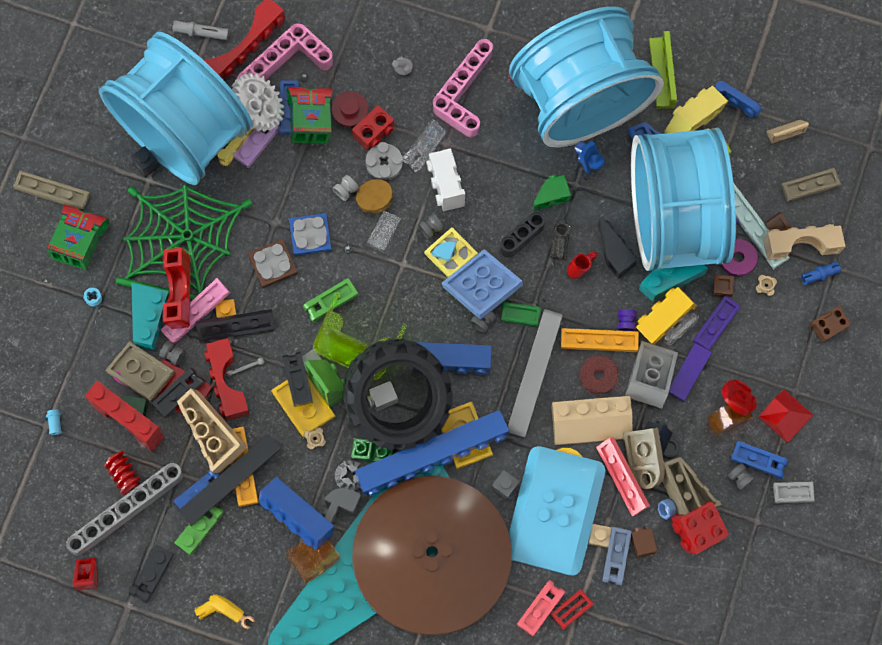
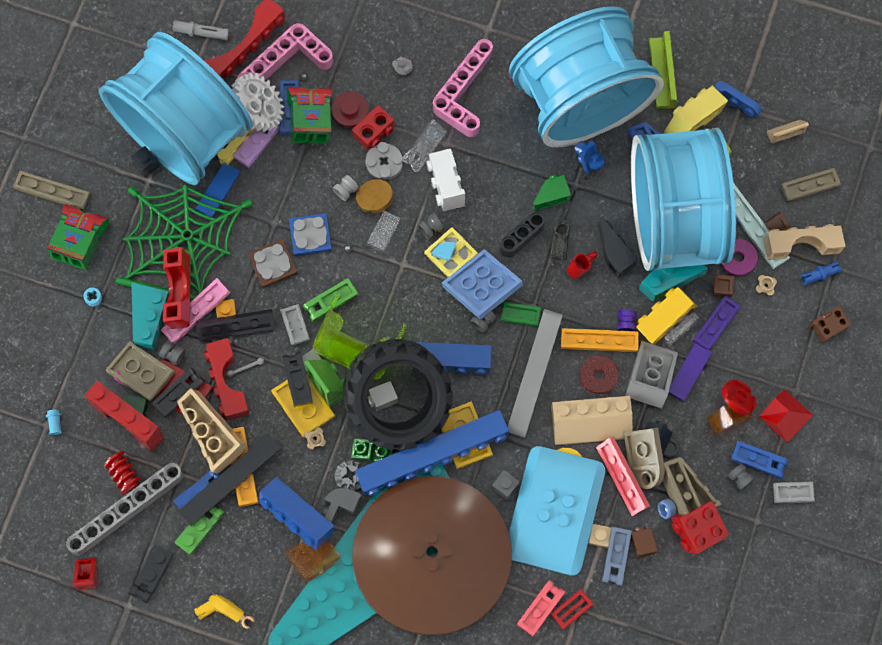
(219, 189): none -> blue tile
(295, 325): none -> light grey plate

